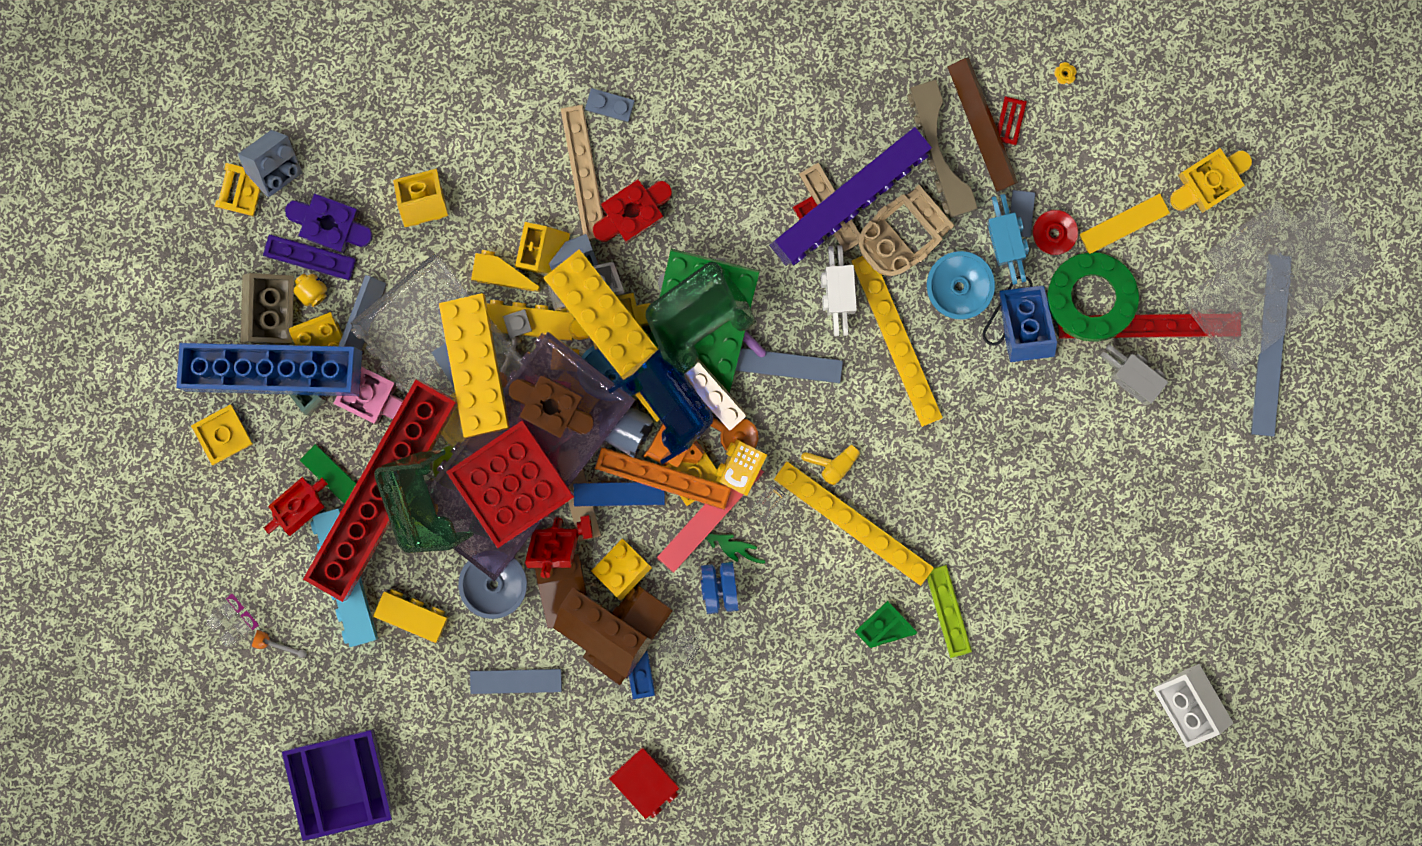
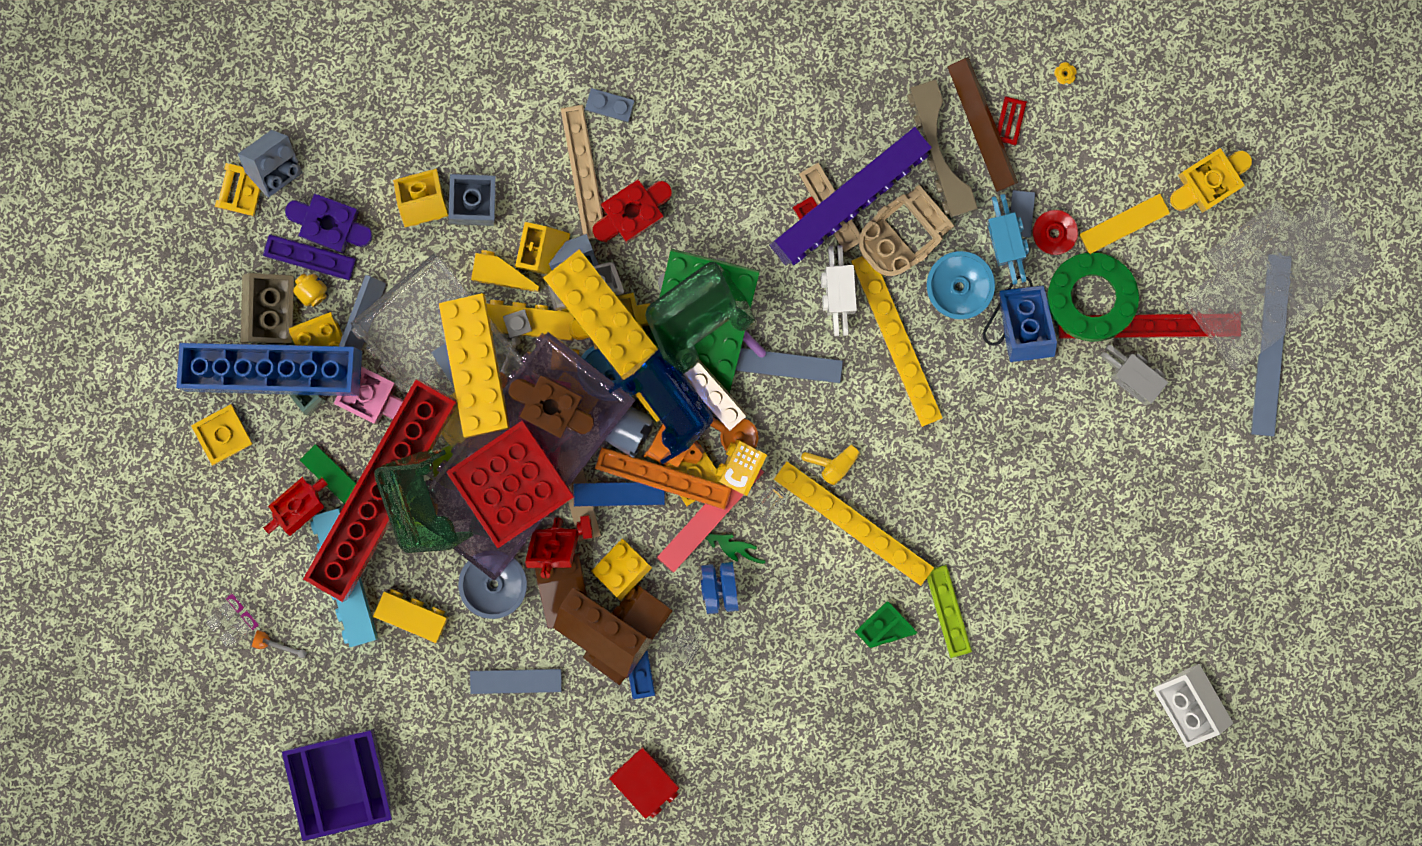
(472, 200): none -> sand blue brick

